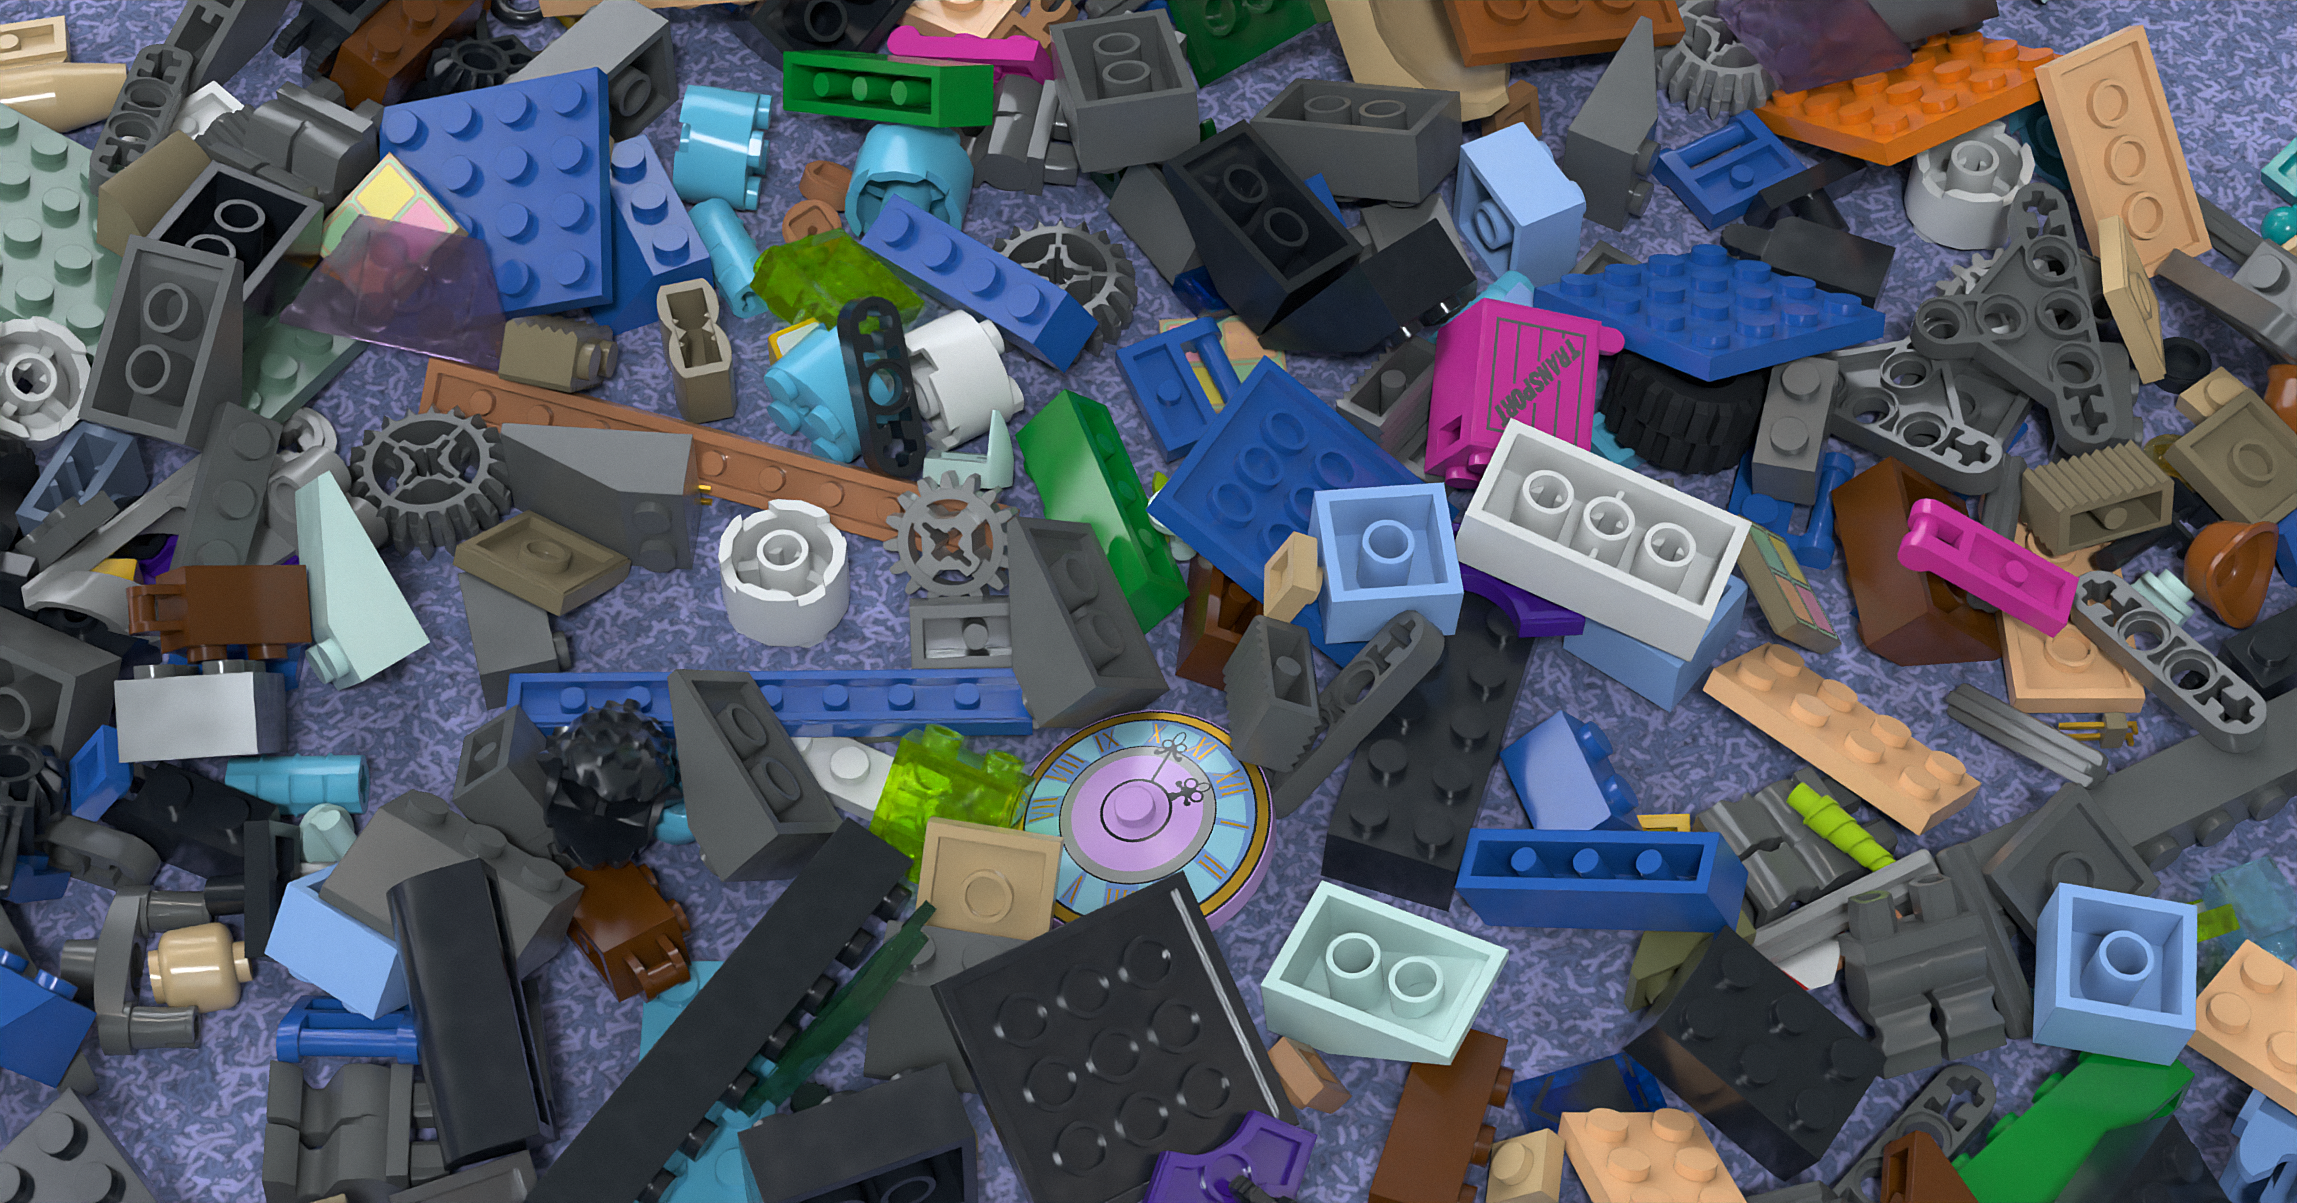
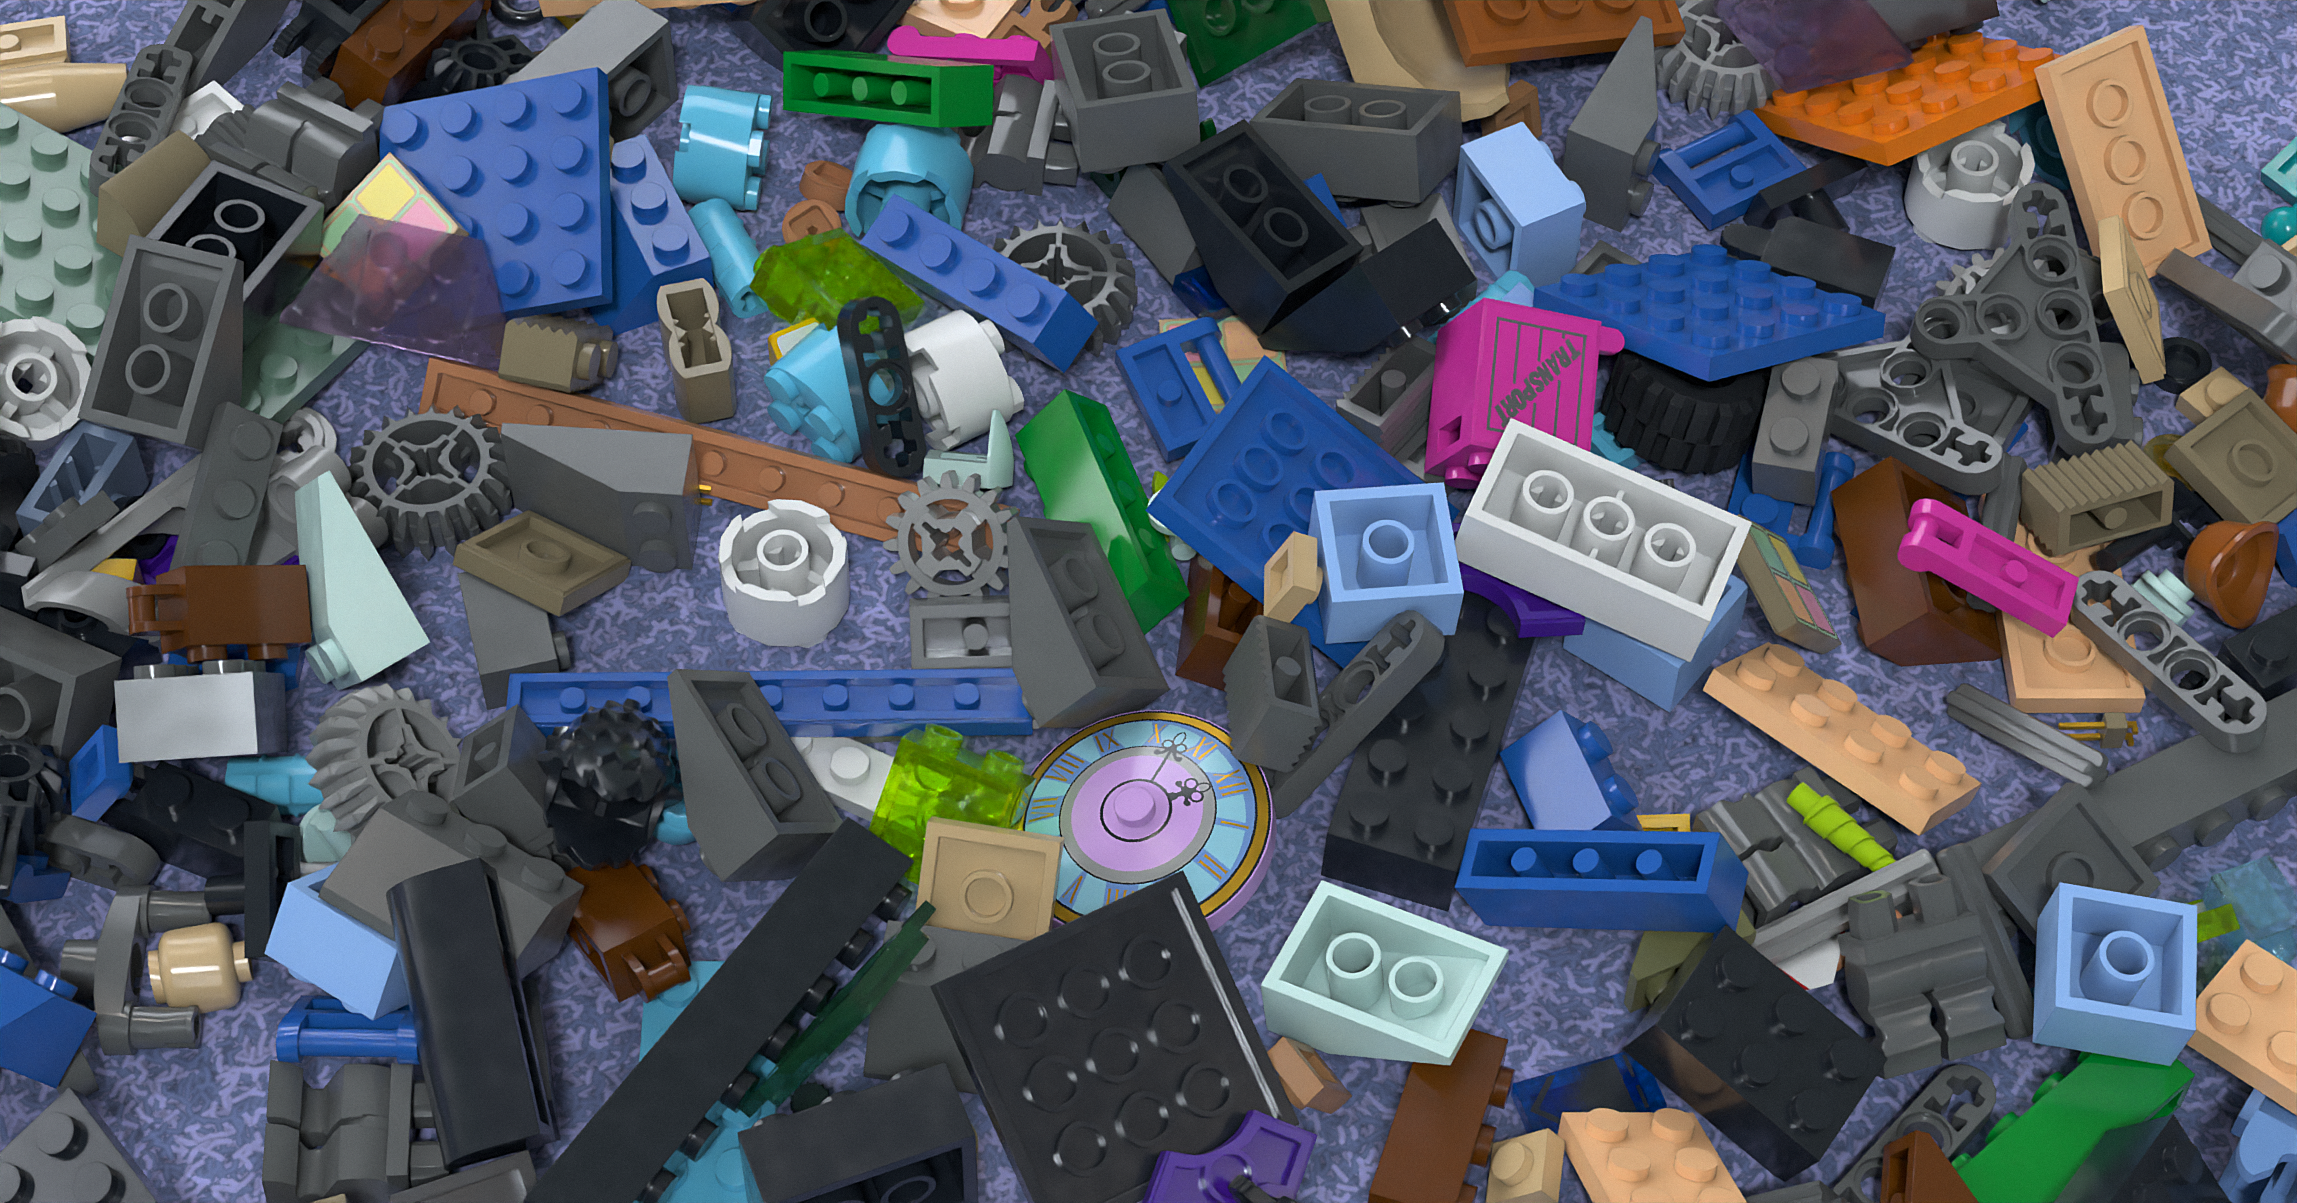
(377, 749): none -> light grey gear

